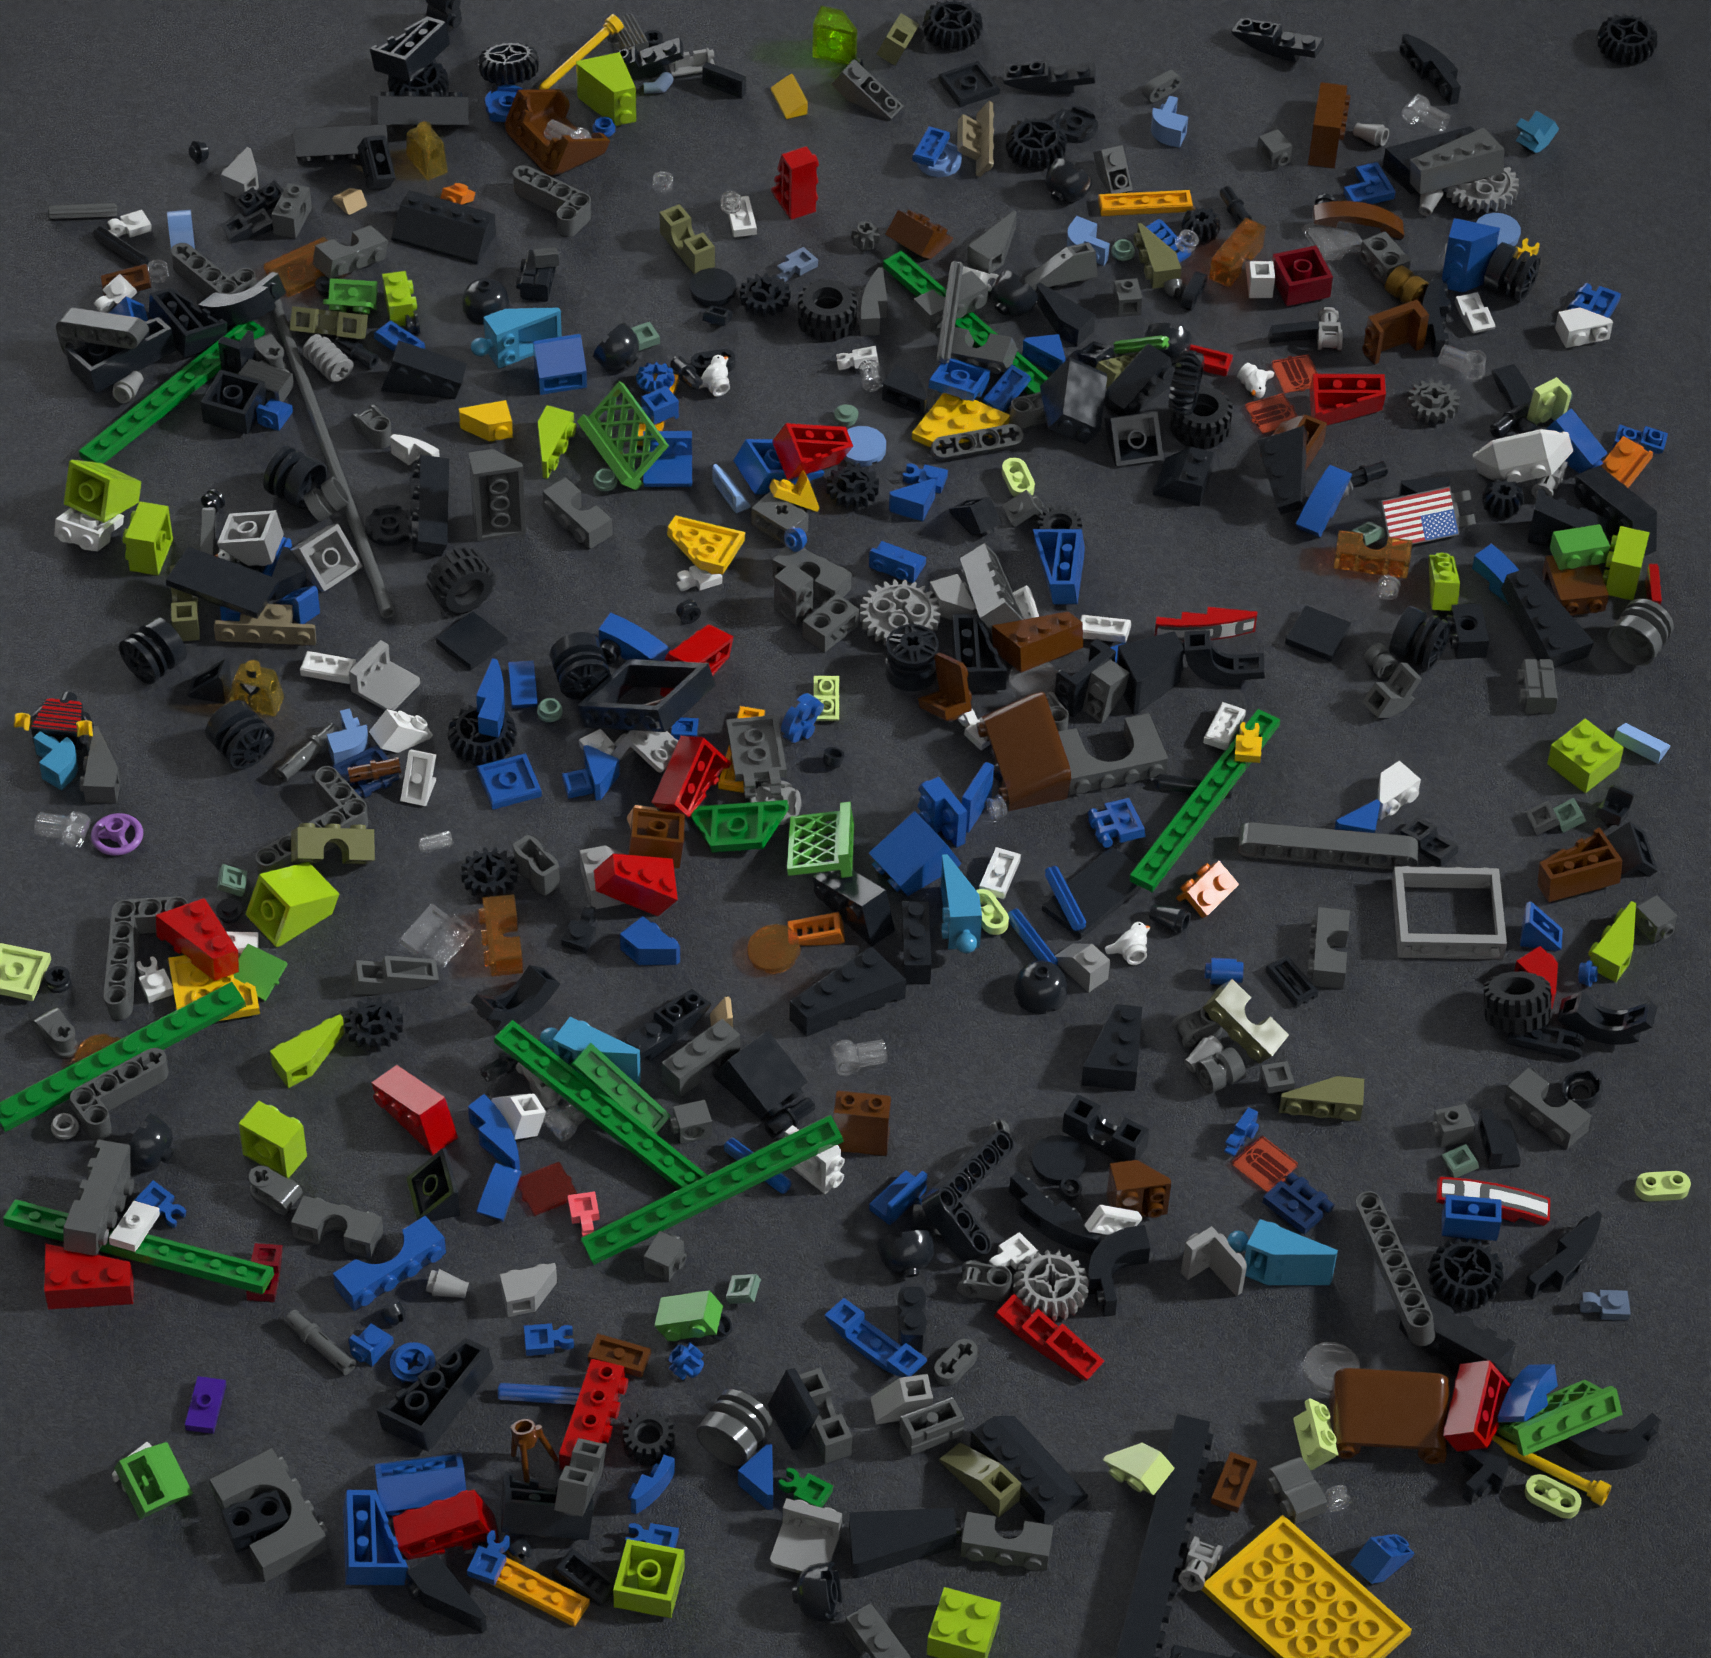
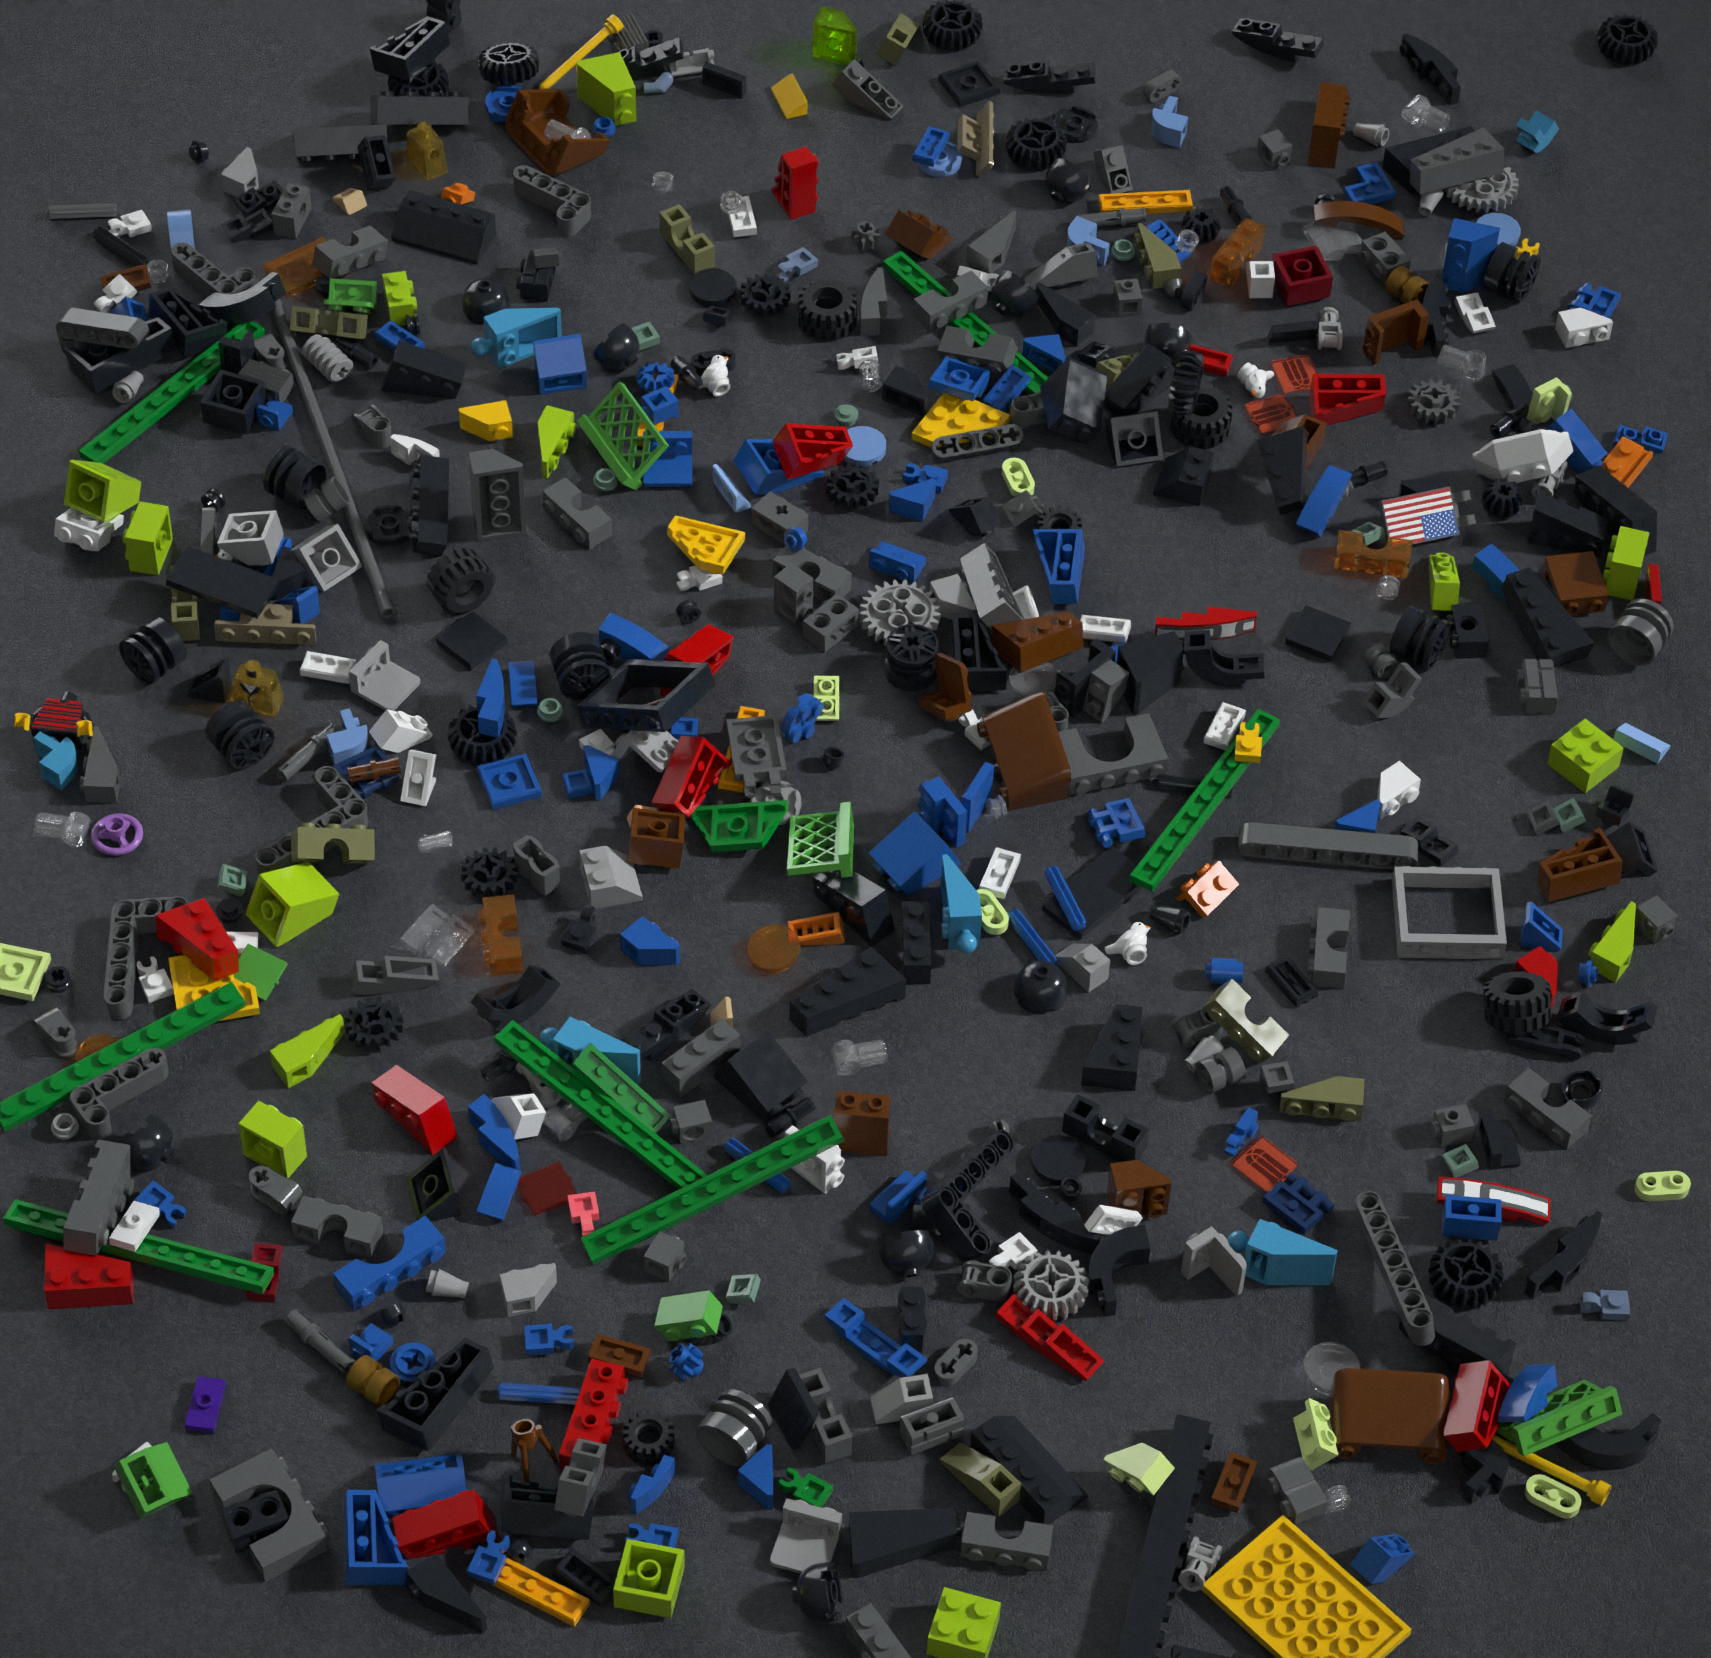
(372, 1380): none -> pearl gold wheel
(638, 881): red wedge -> none
(798, 494): yellow slope -> none
(950, 312): dark grey axle -> none
(1116, 217): none -> dark grey pin
(1138, 344): bright green axle -> none
(1579, 547): bright green brick -> none

